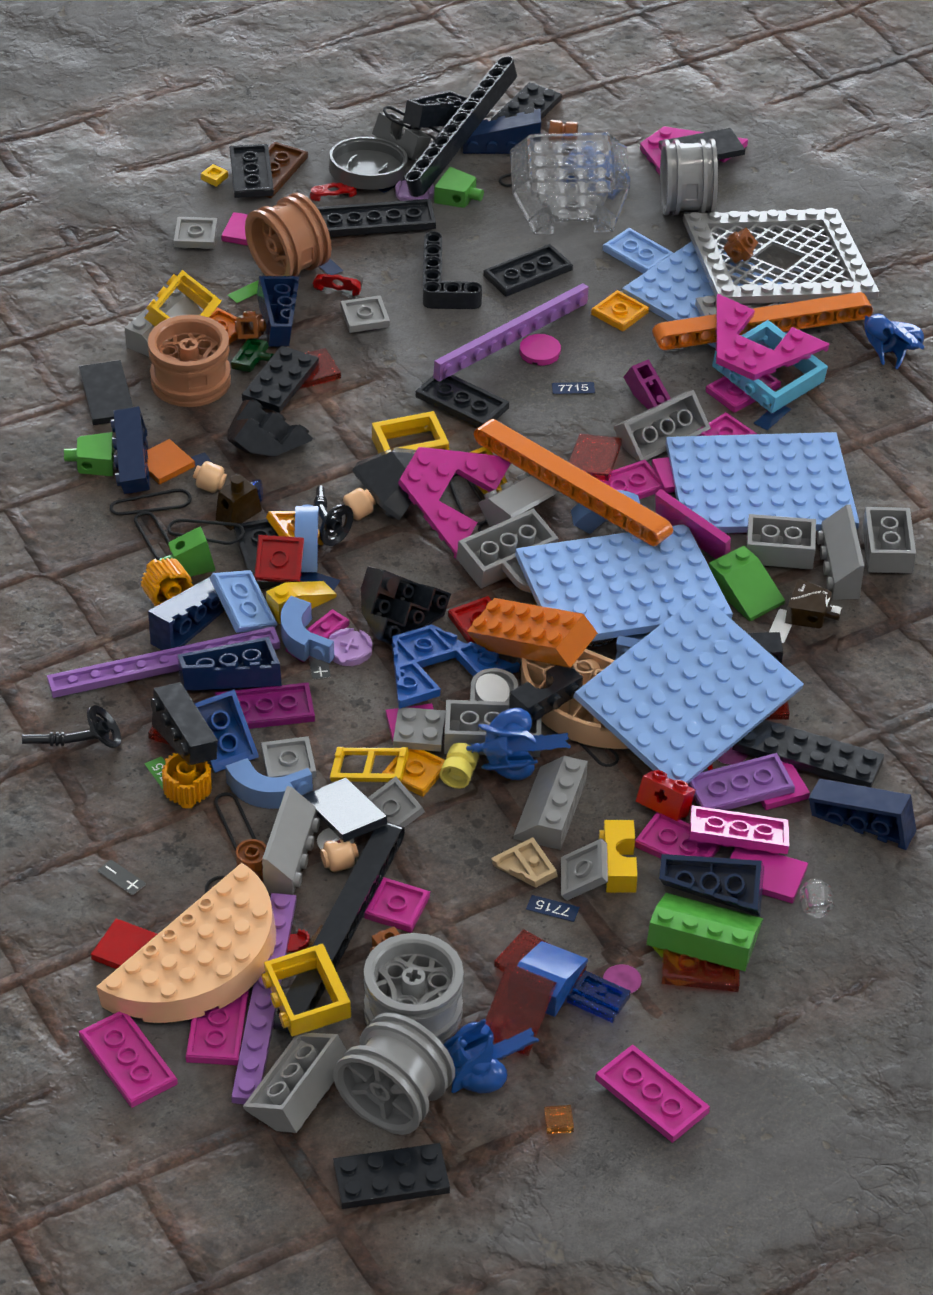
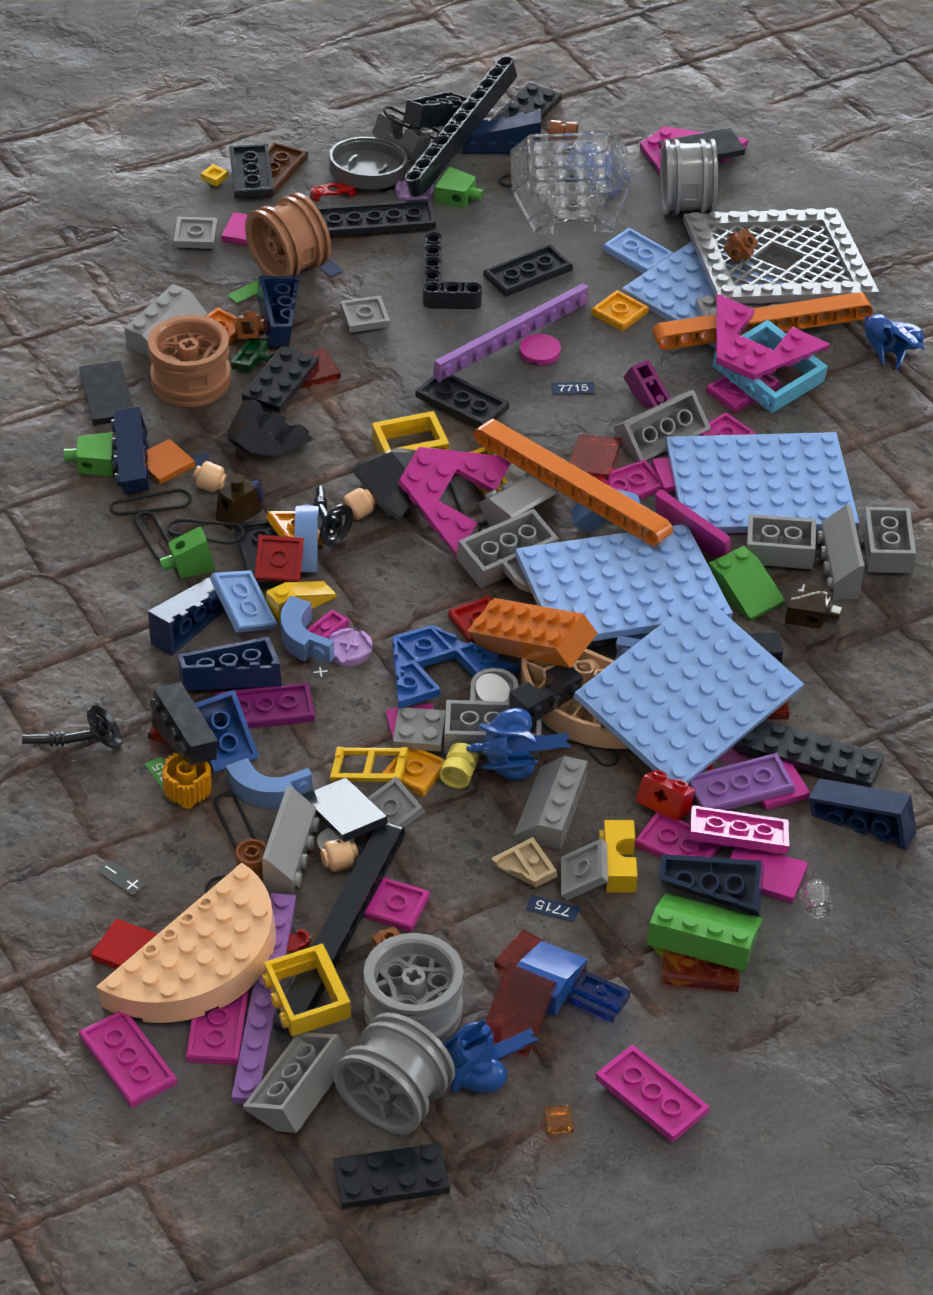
(142, 665): medium lavender plate -> none
(165, 580): light orange brick -> none
(191, 289): yellow window -> none
(288, 756): light grey plate -> none
(313, 576): dark blue sticker -> none
(325, 280): red piece -> none
(398, 604): black brick -> none
(624, 976): flat silver sticker -> none
(769, 419): dark blue sticker -> none
(780, 626): white sticker -> none

